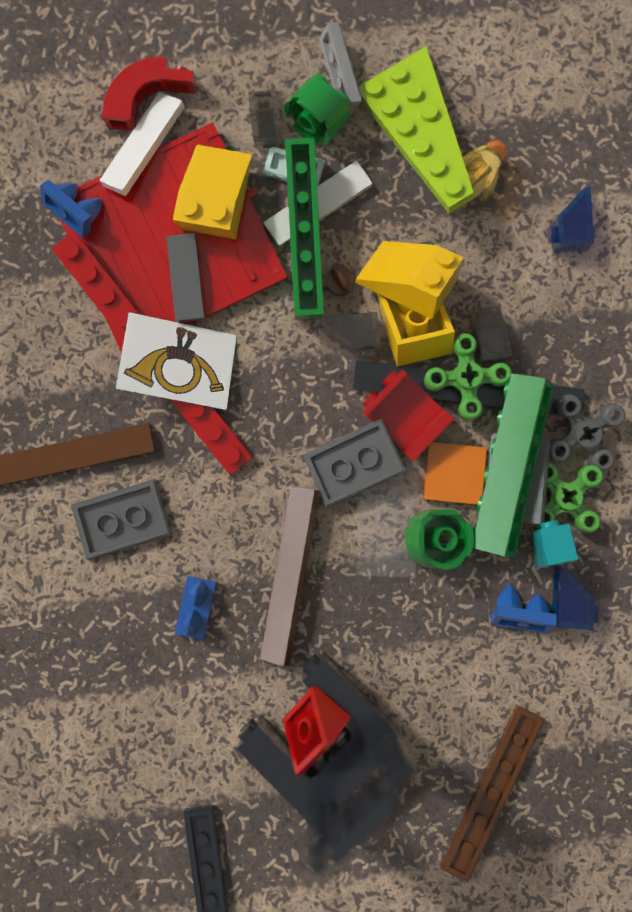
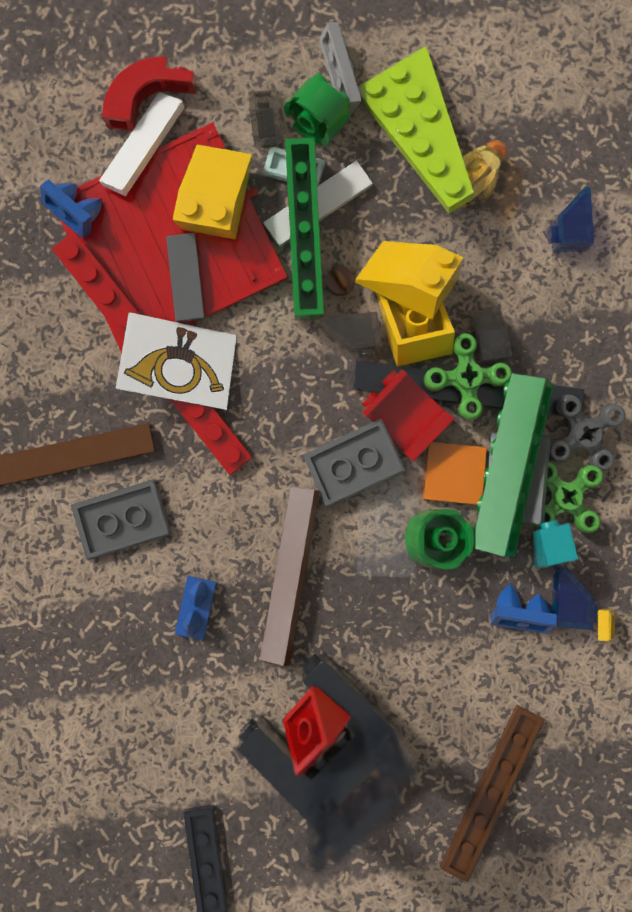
(606, 624): none -> yellow tile

